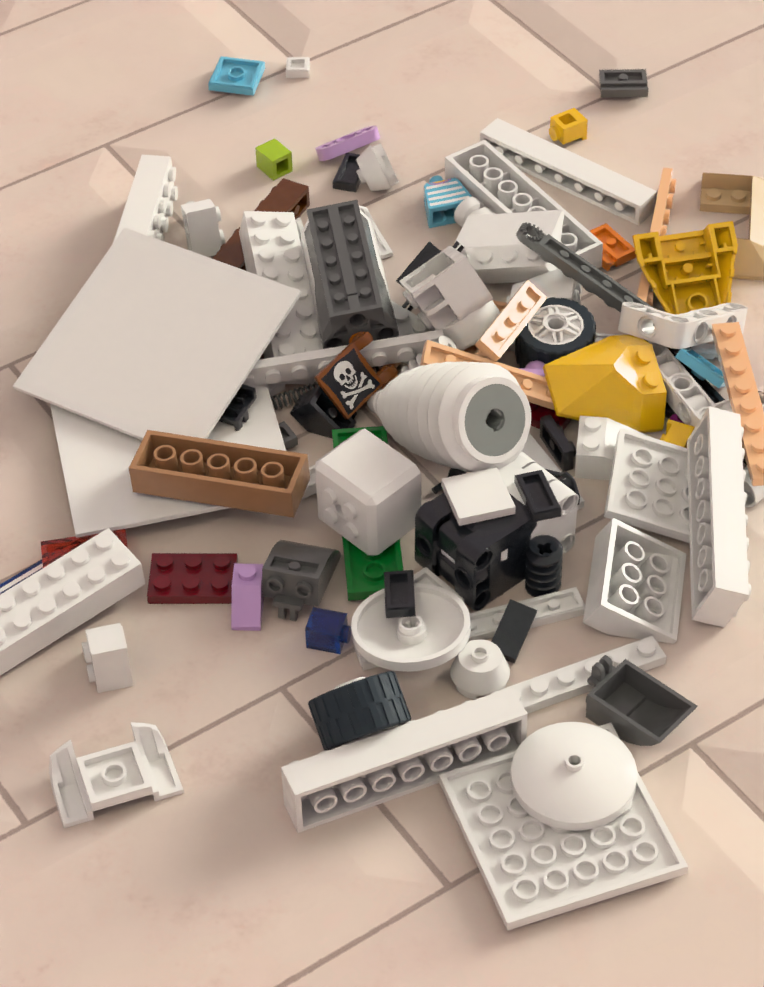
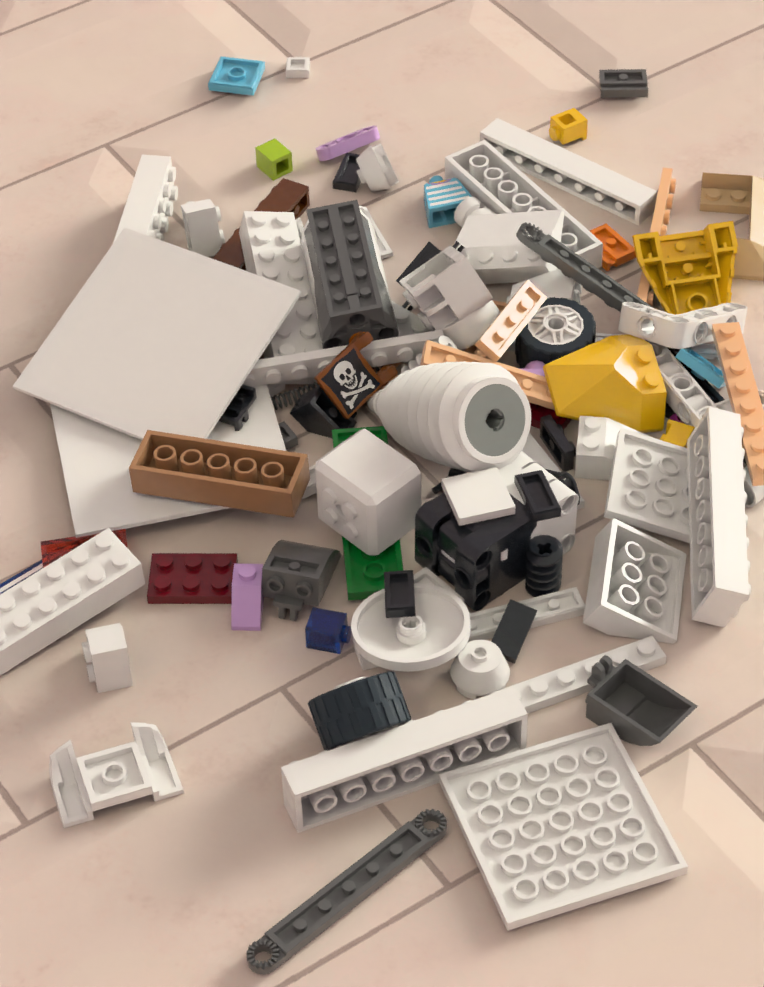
(346, 891): none -> dark grey plate
(573, 776): white dish -> none

